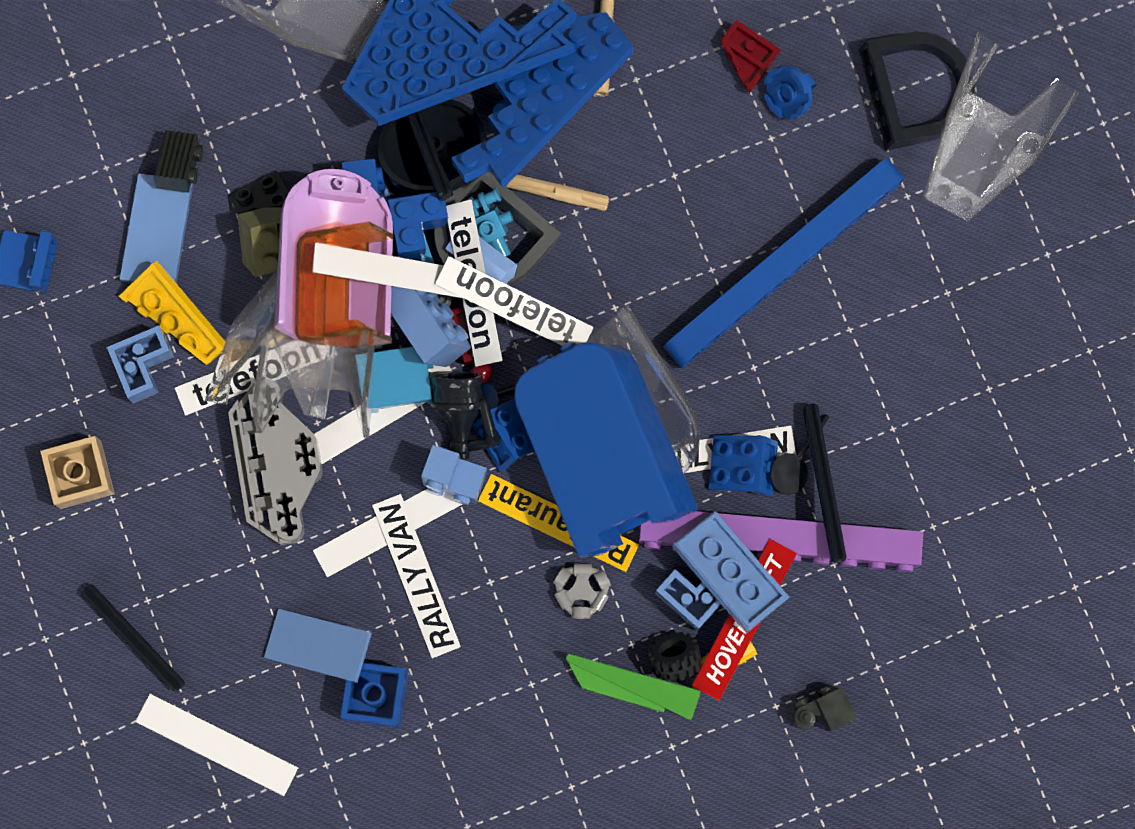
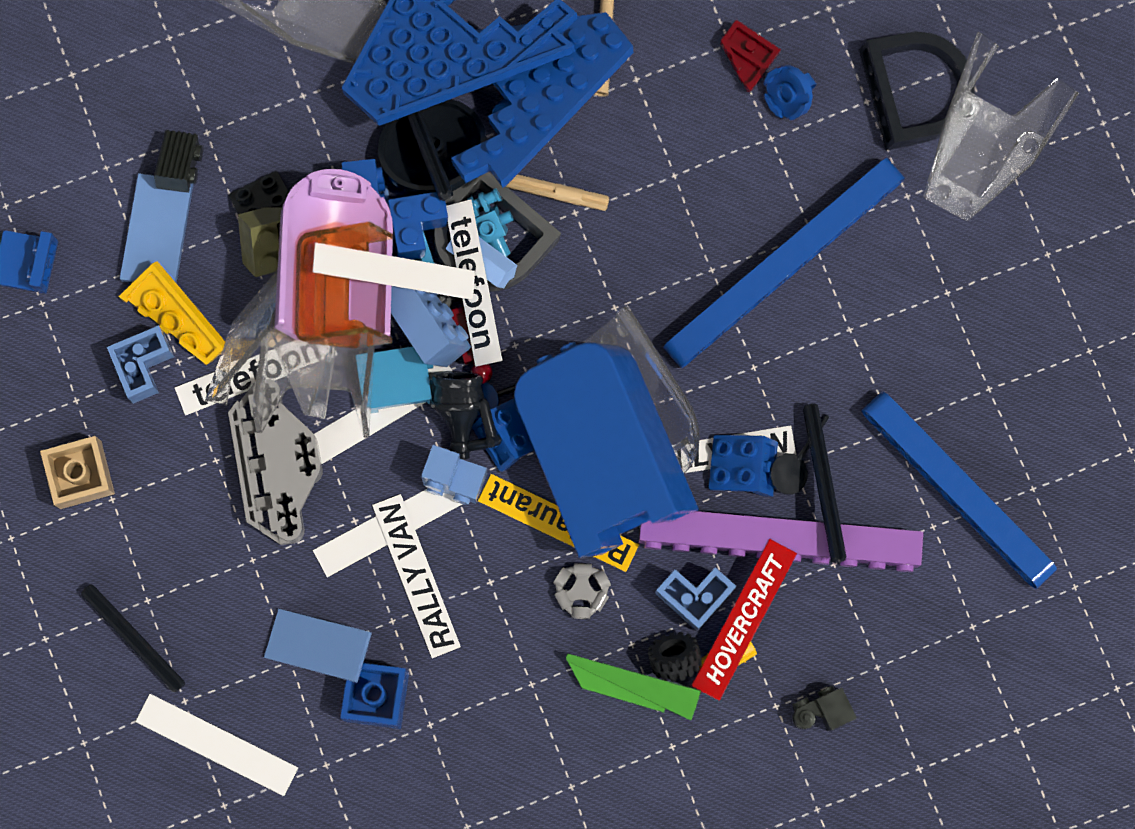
(512, 304): white sticker -> none
(730, 571): medium blue tile -> none
(959, 490): none -> blue beam

